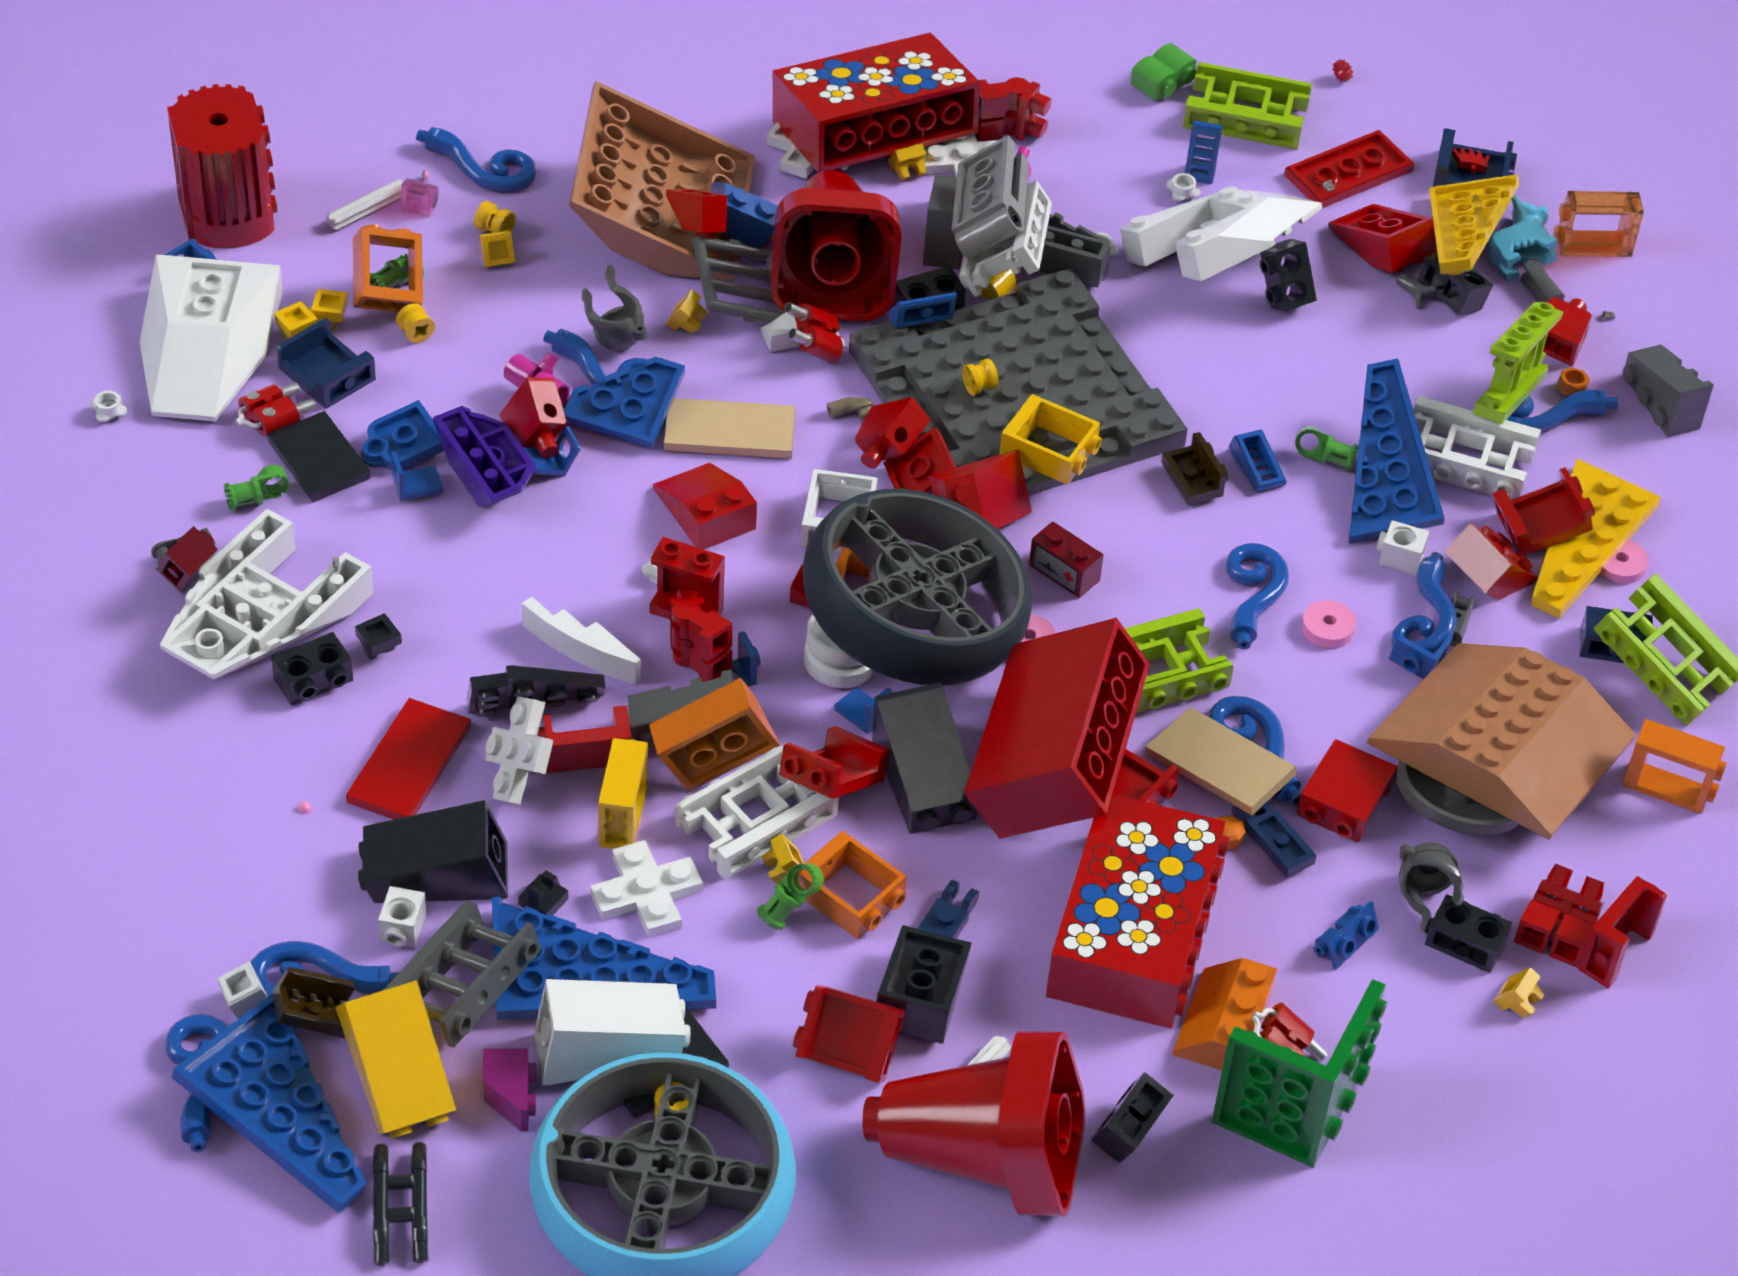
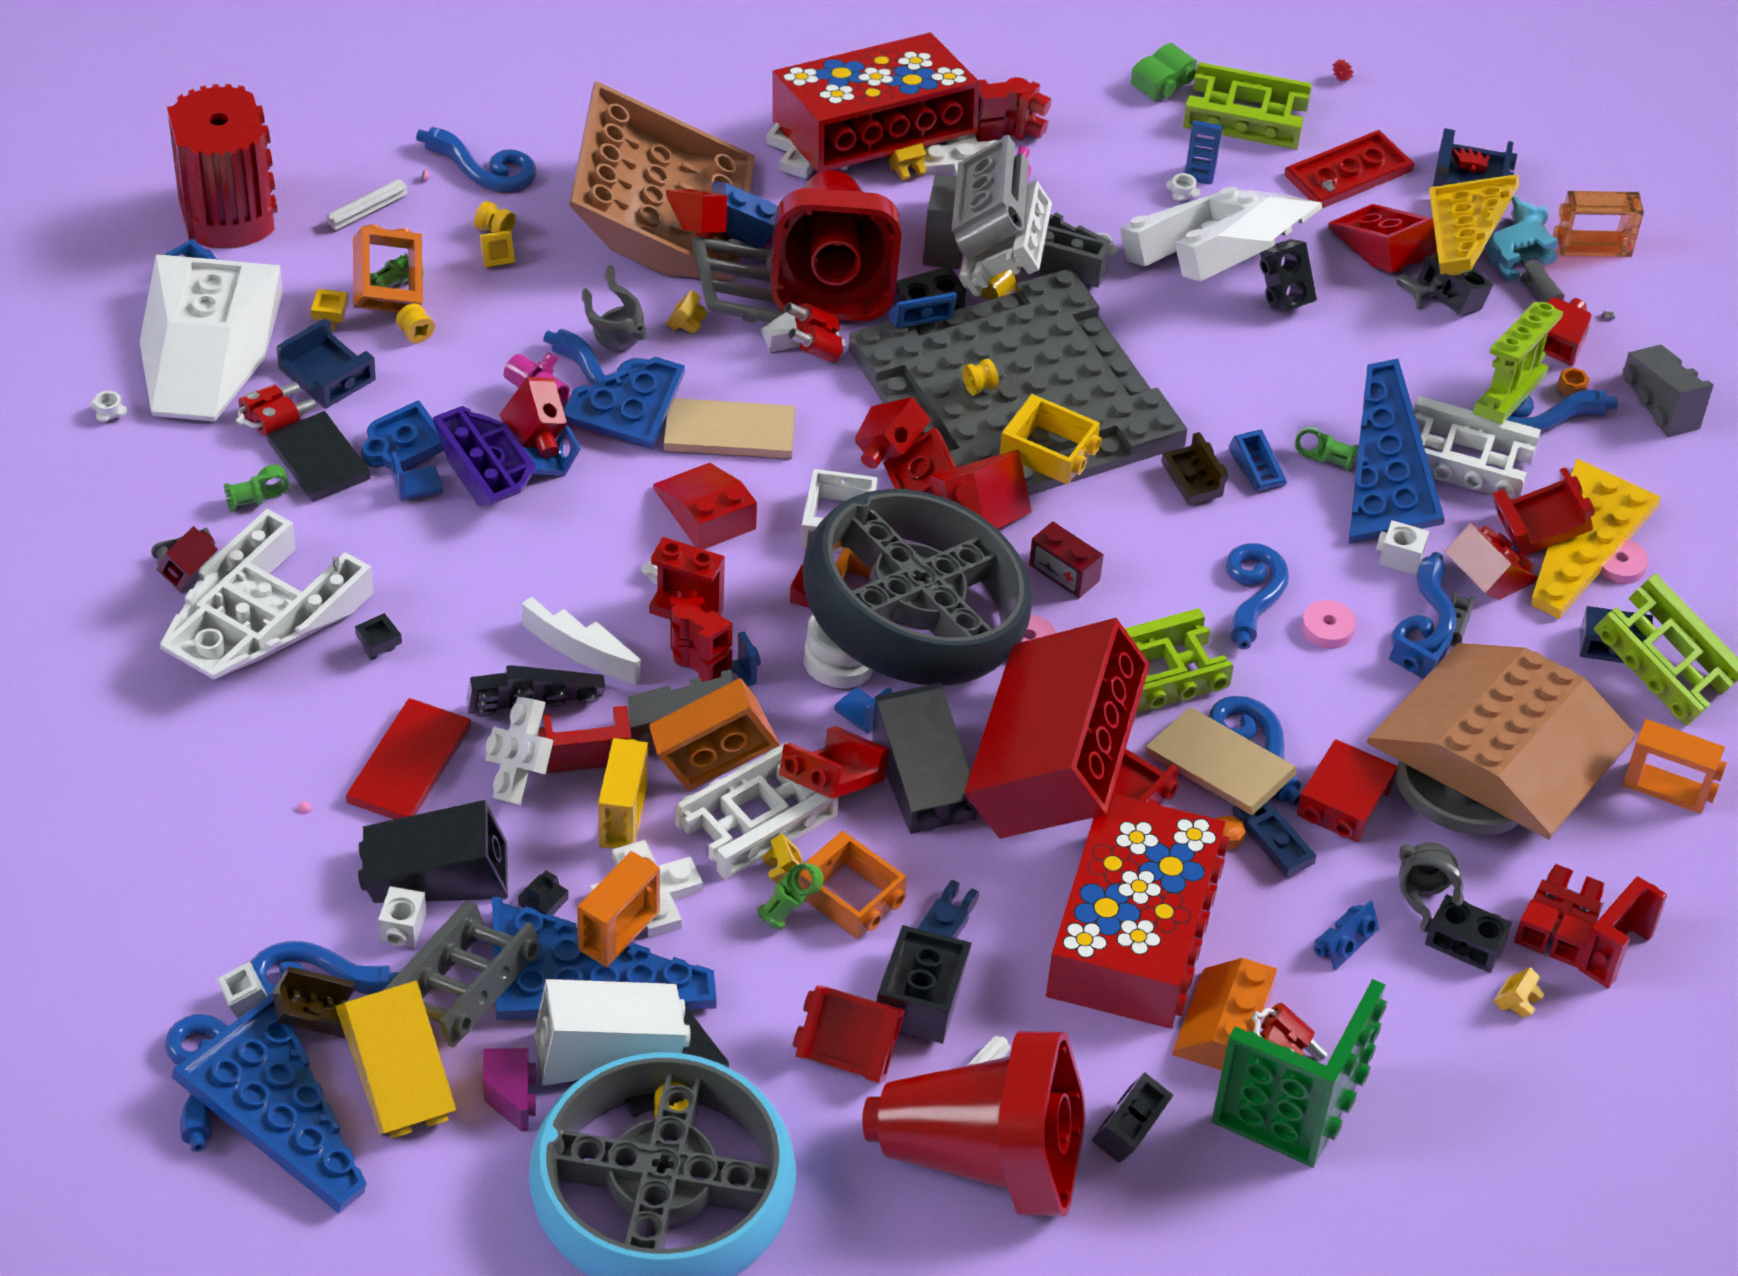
(294, 319): yellow tile -> none
(312, 668): black brick -> none
(416, 1214): black piece -> none
(418, 197): clear pink brick -> none
(619, 908): none -> orange window
(849, 405): dark tan arm -> none

